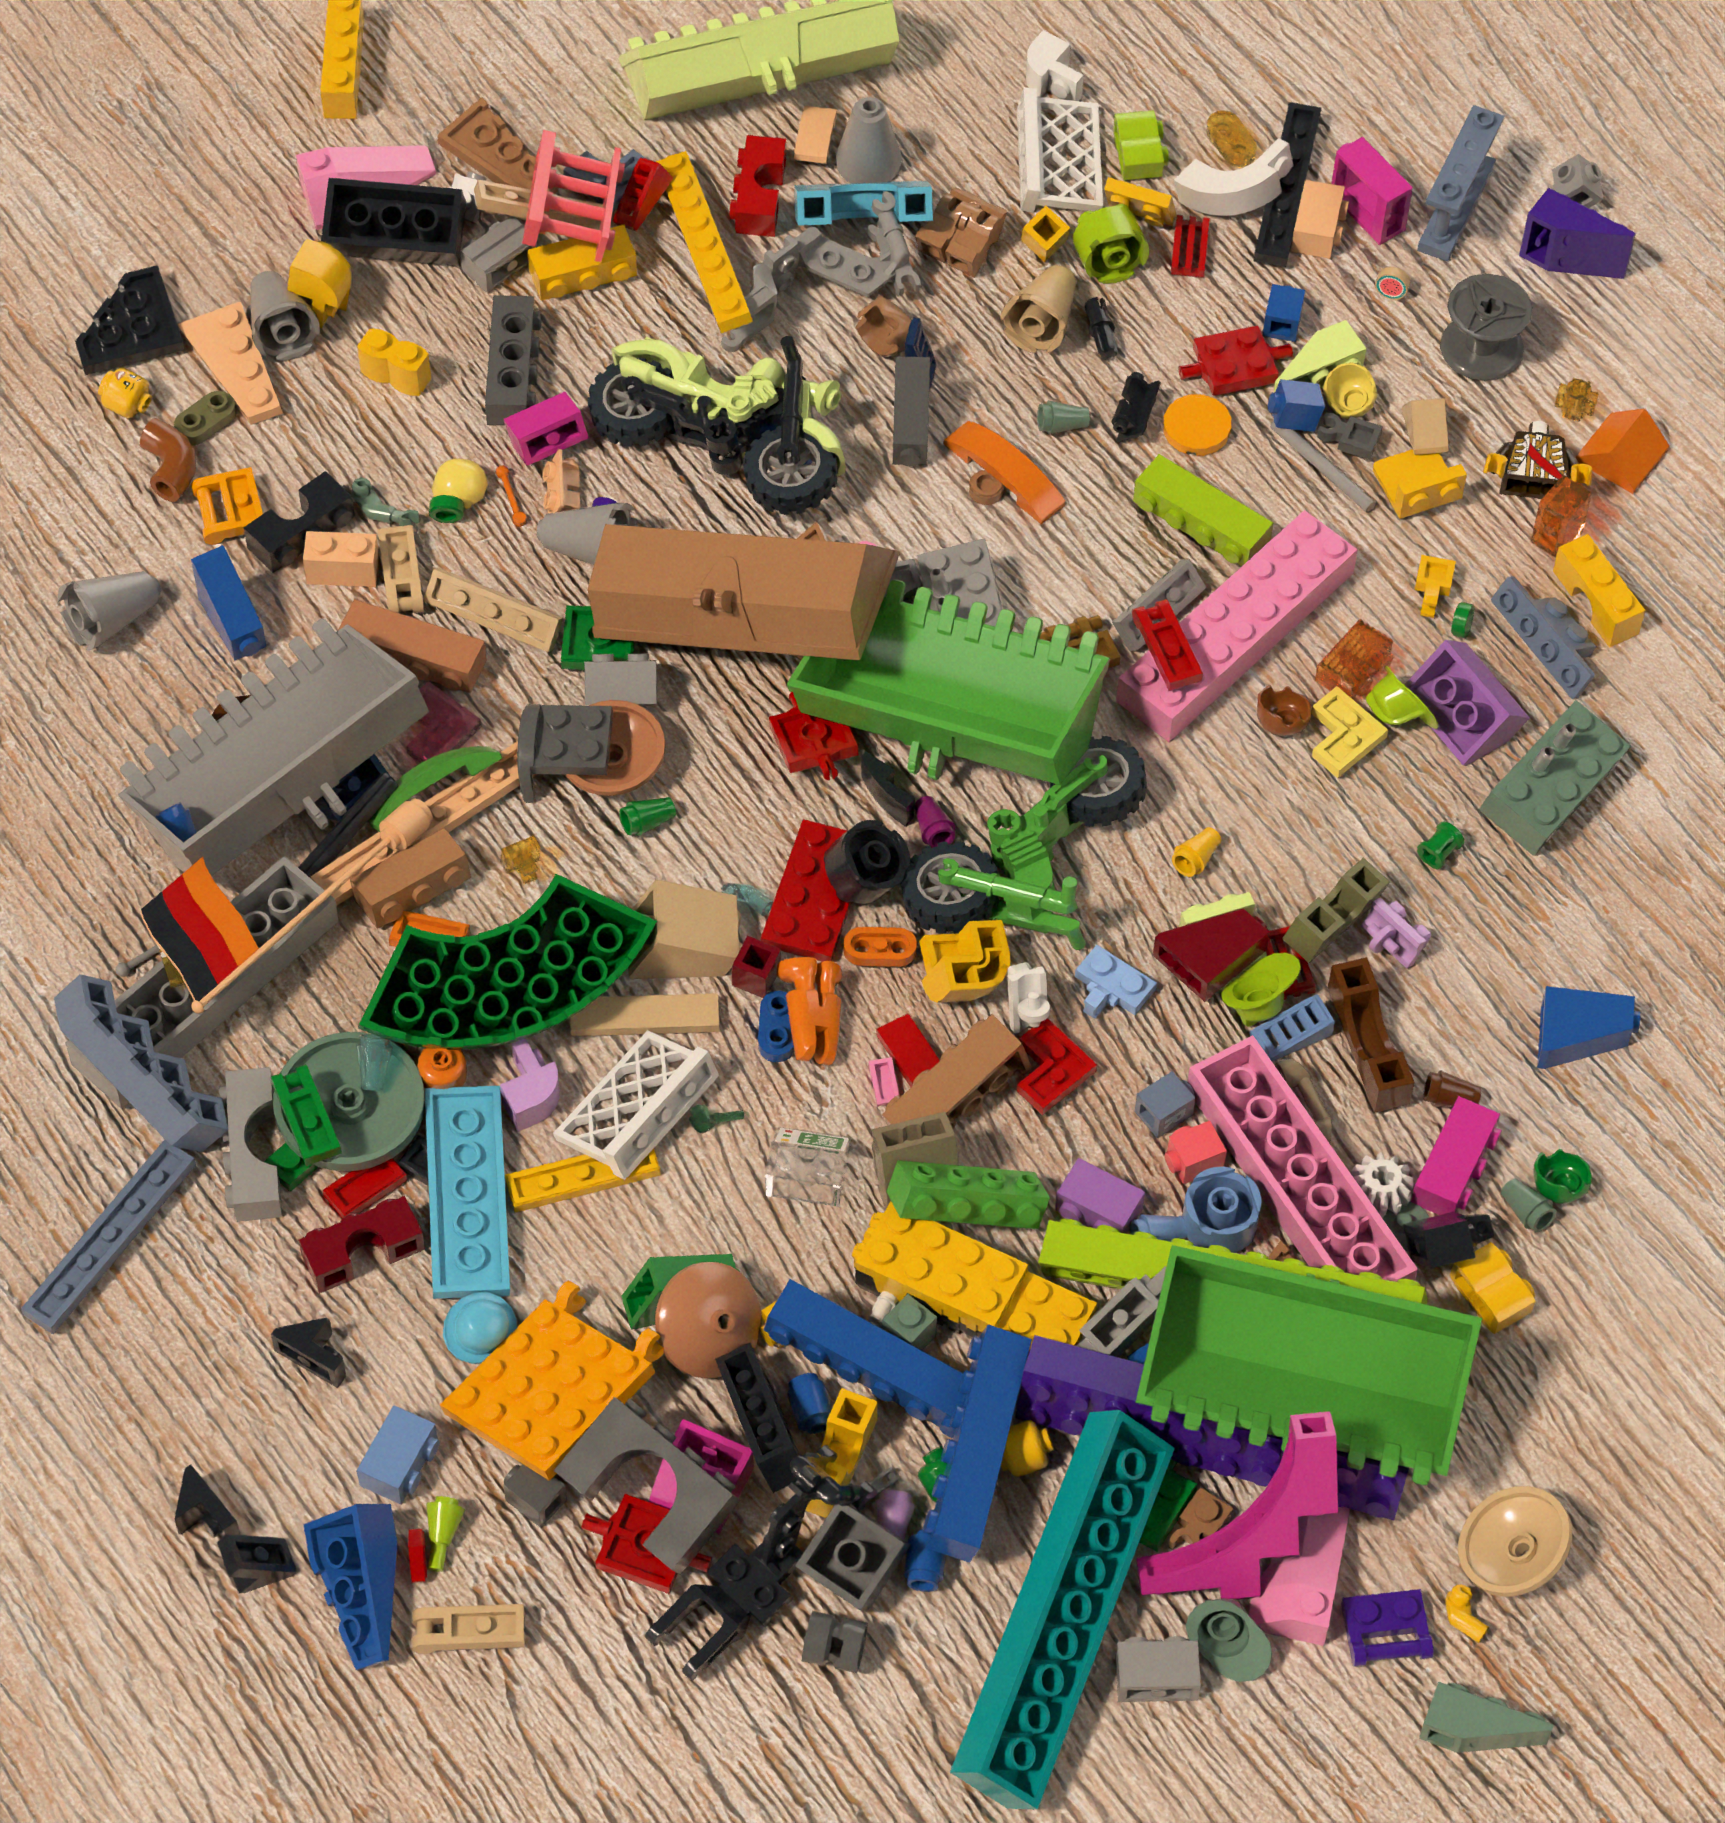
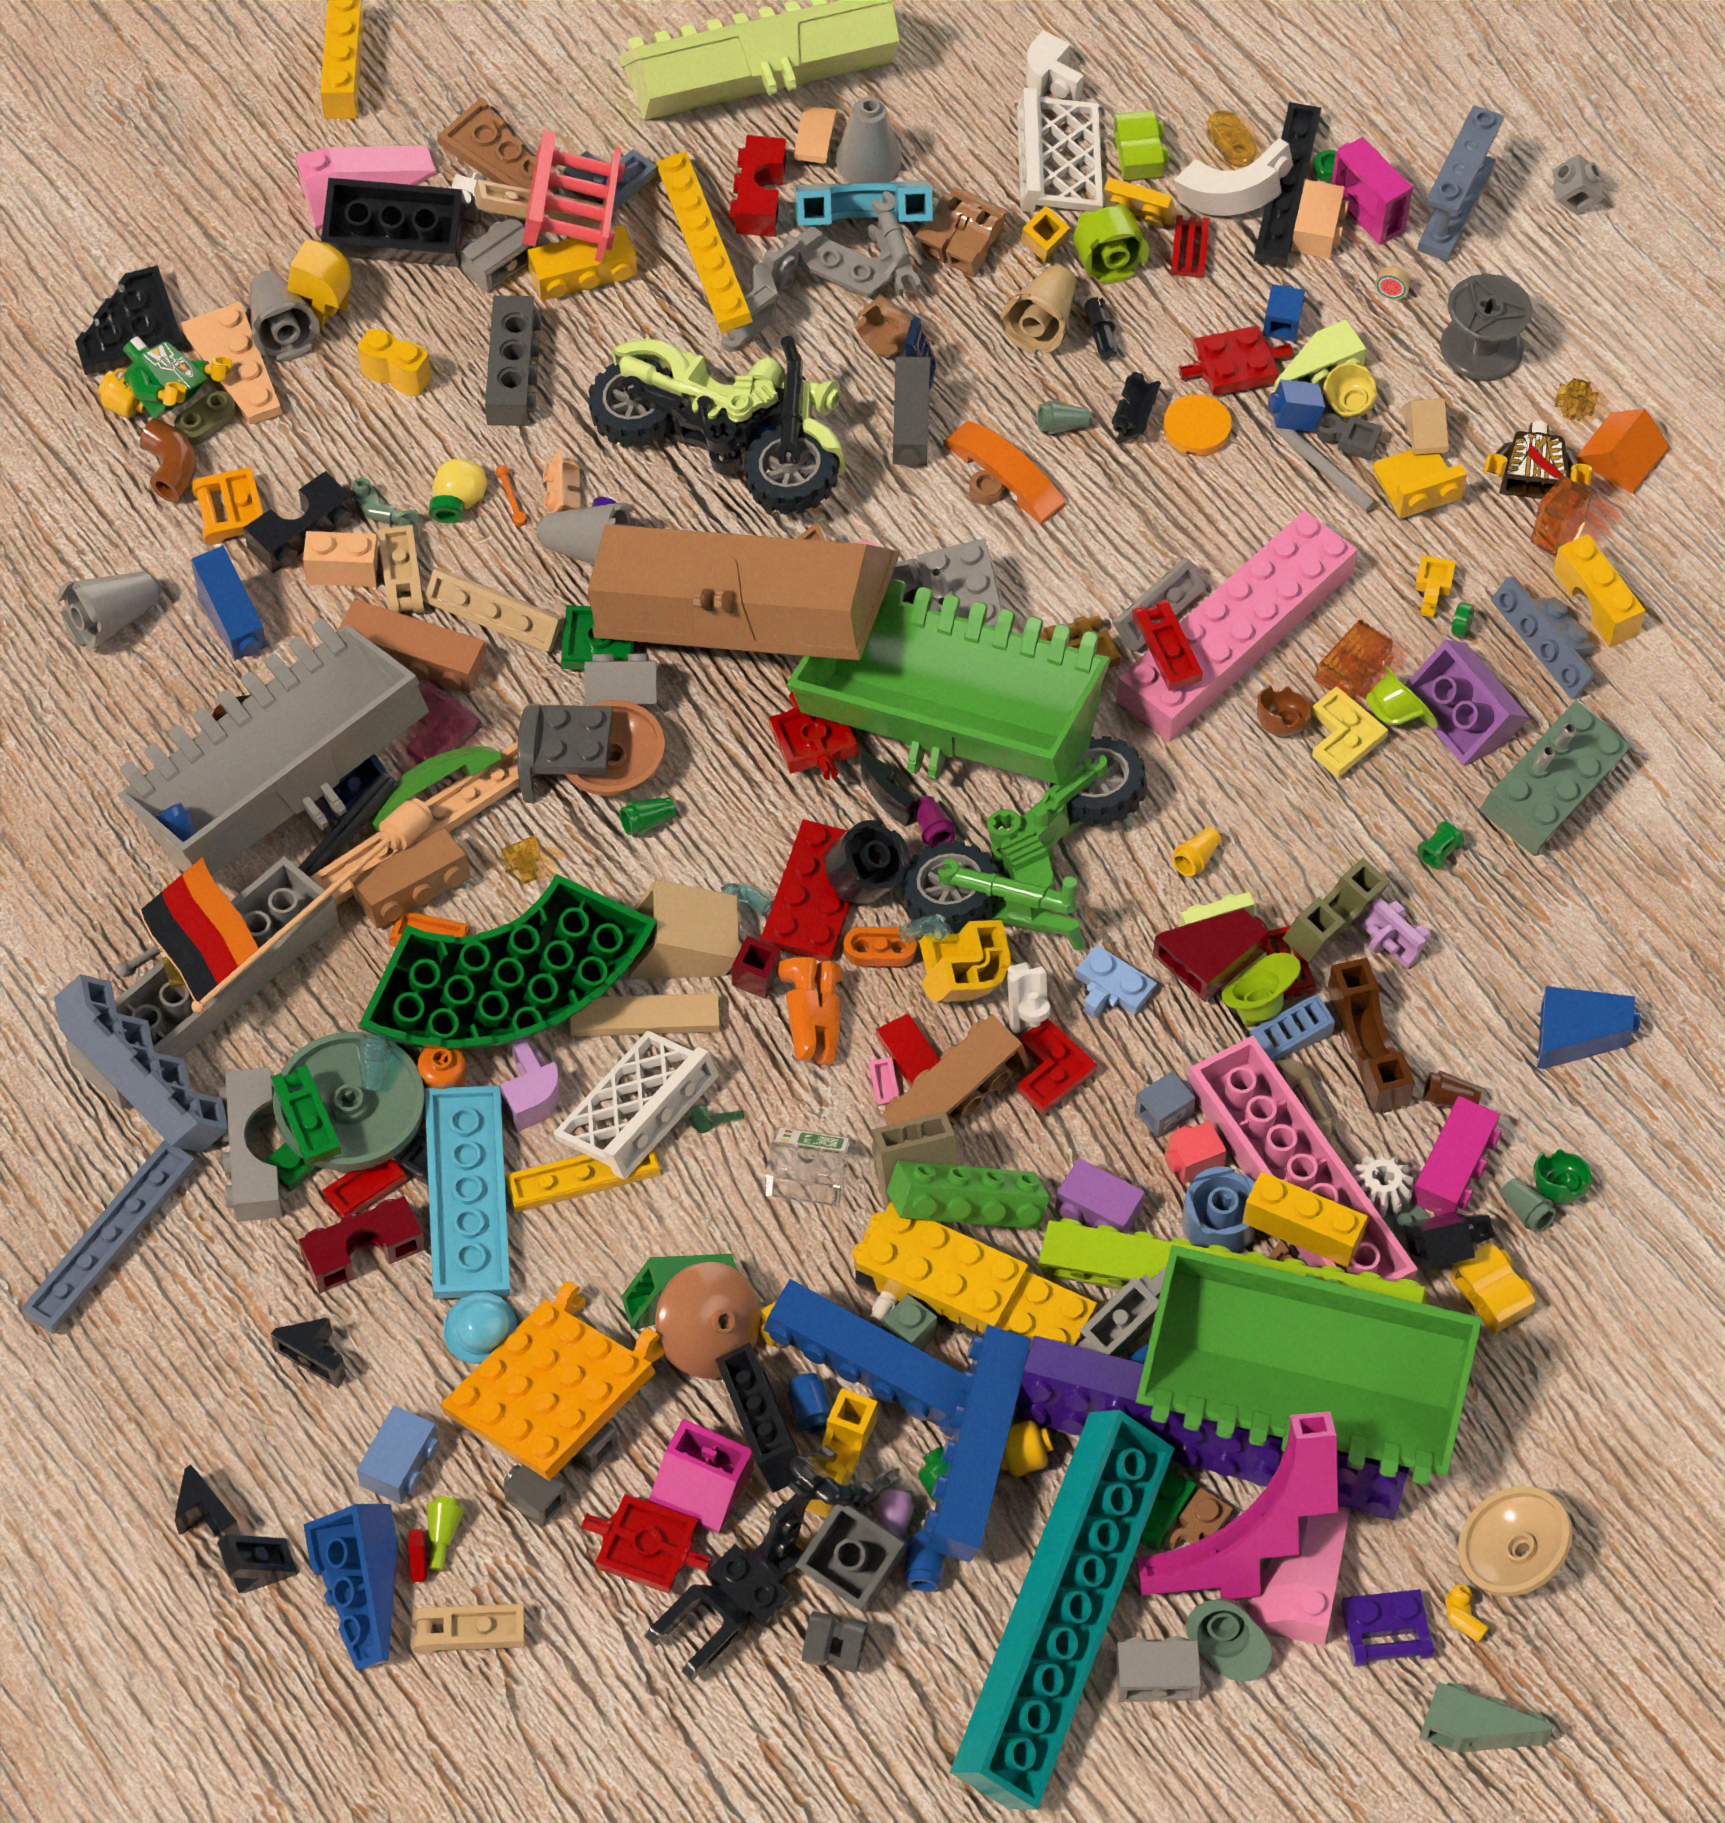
(167, 378): none -> green torso
(546, 428): dark pink brick -> none
(641, 193): red slope -> none
(700, 1499): dark grey arch -> none
(775, 1023): blue plate -> none
(921, 926): none -> clear light blue arm
(1160, 1226): medium blue cone -> none
(1201, 511): lime brick -> none
(1304, 1219): none -> yellow brick
(1324, 165): none -> green tile
(1575, 239): dark purple slope -> none

